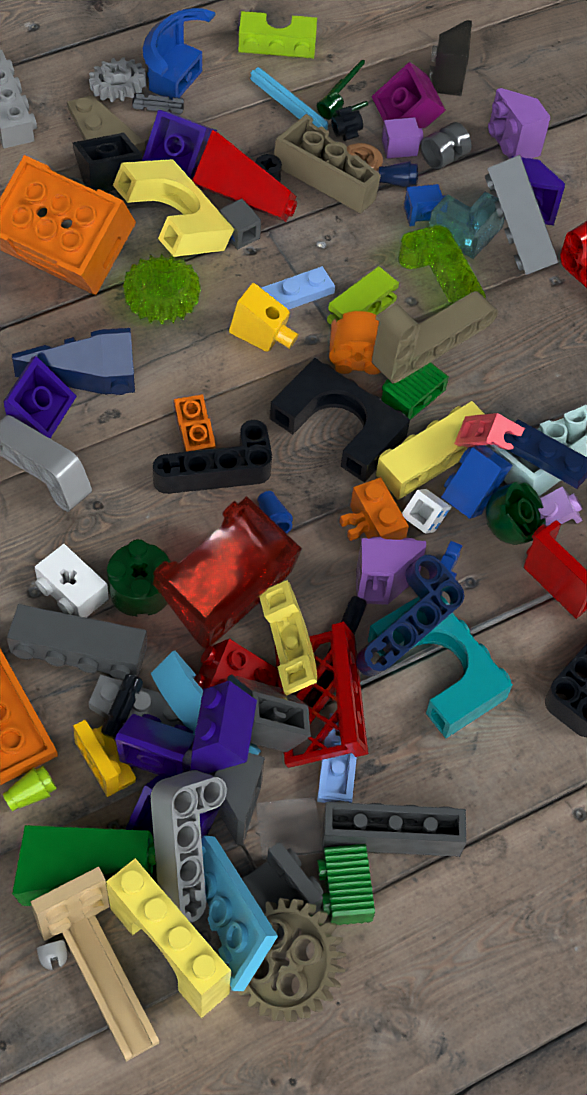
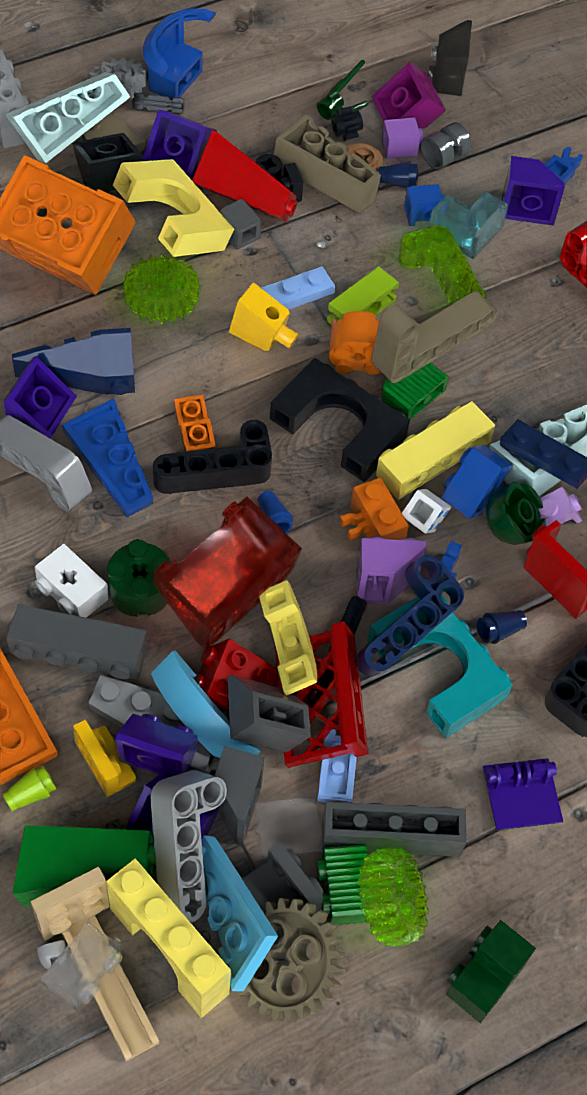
(66, 115): none -> light aqua wedge
(82, 965): none -> clear bracket
(108, 452): none -> blue wing
(122, 705): black axle -> none
(223, 728): dark purple slope -> none
(285, 97): medium azure axle -> none
(292, 41): lime arch -> none
(293, 180): none -> black plate
(393, 897): none -> clear neon green gear
(487, 430): coral hinge -> none
(496, 962): none -> dark green brick
(500, 625): none -> dark blue cone
(518, 124): medium lavender slope -> none
(522, 214): brick -> none
(523, 793): none -> dark purple hinge
(565, 166): none -> blue plate

